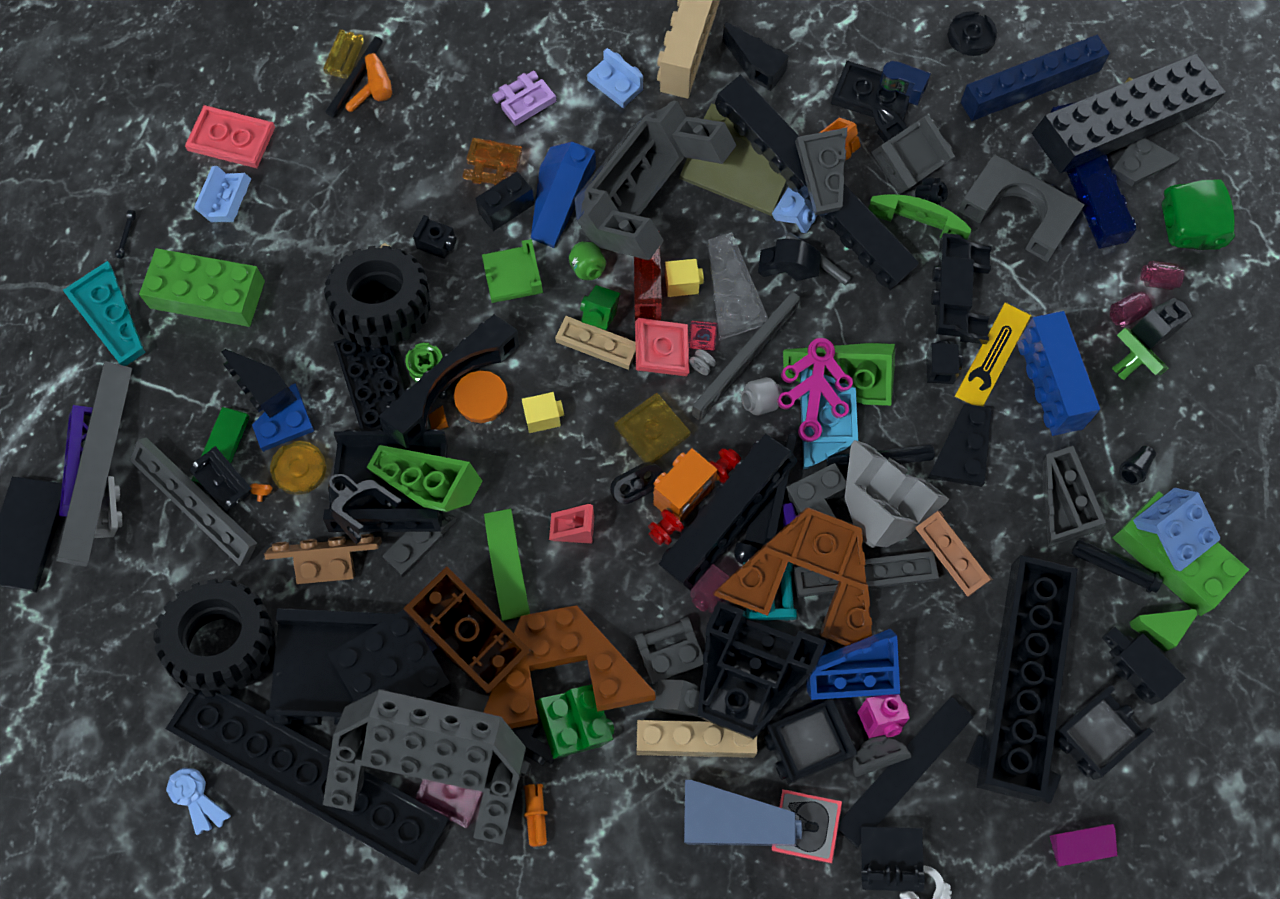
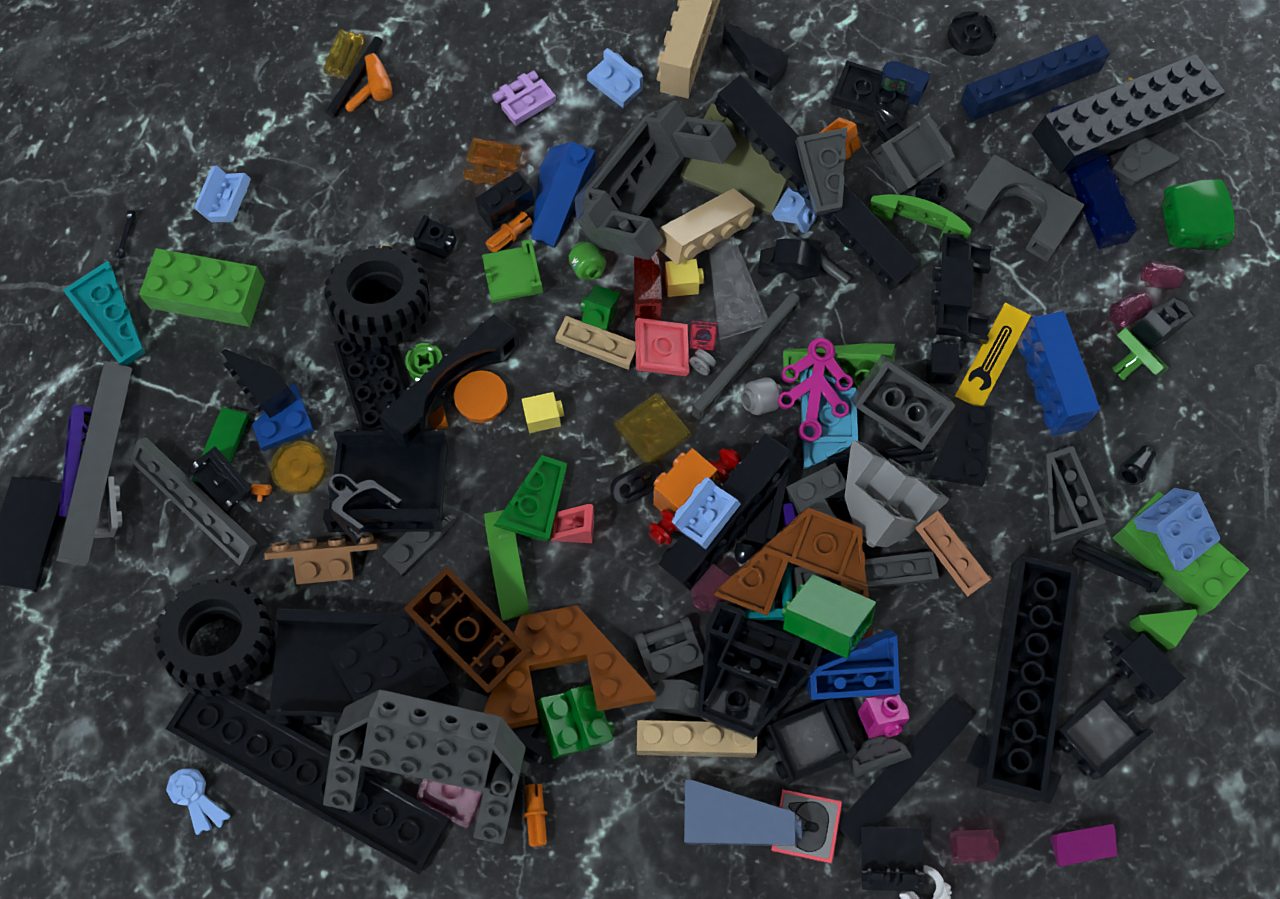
(230, 136): coral tile -> none
(427, 478): bright green wedge -> none
(508, 232): none -> orange axle
(535, 501): none -> green wing
(705, 512): none -> light blue bracket
(706, 226): none -> tan brick
(828, 615): none -> green brick
(902, 402): none -> dark grey brick
(973, 846): none -> clear pink brick

